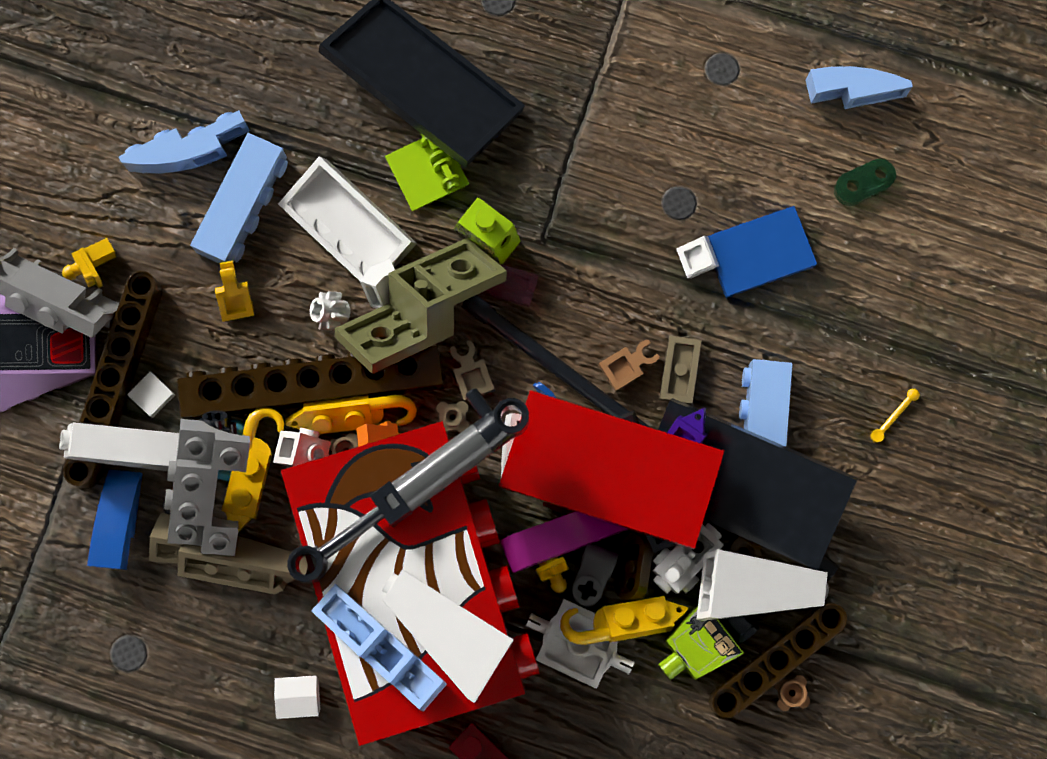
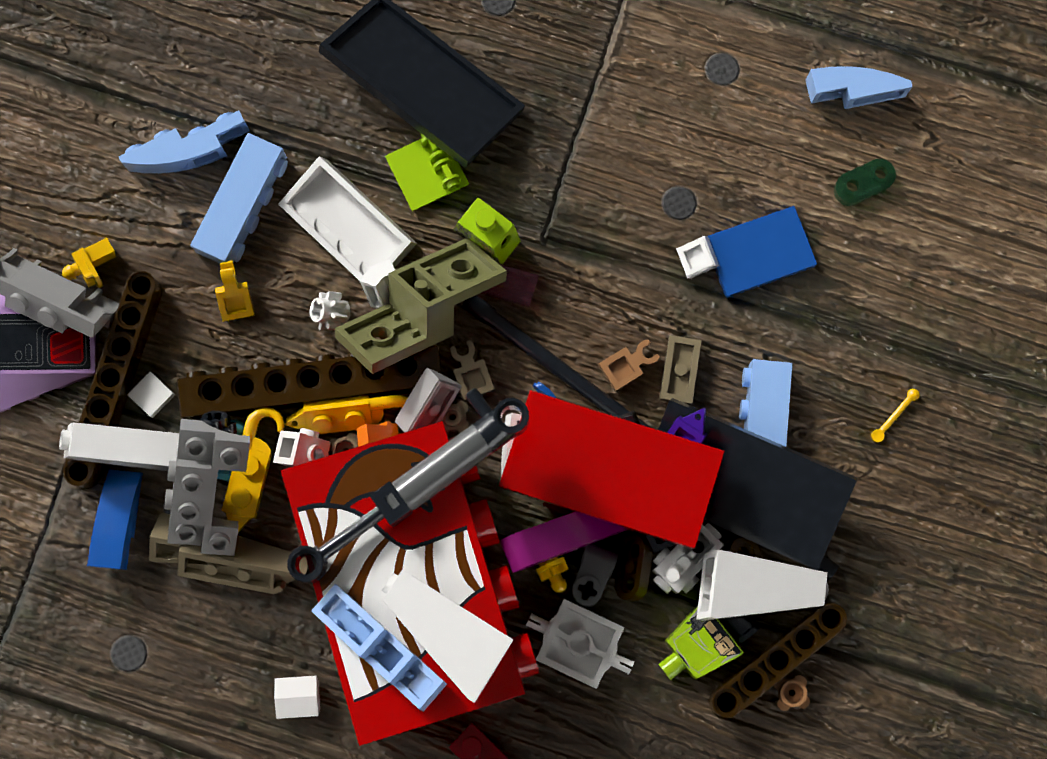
(427, 401): none -> light grey slope
(625, 621): yellow plate -> none

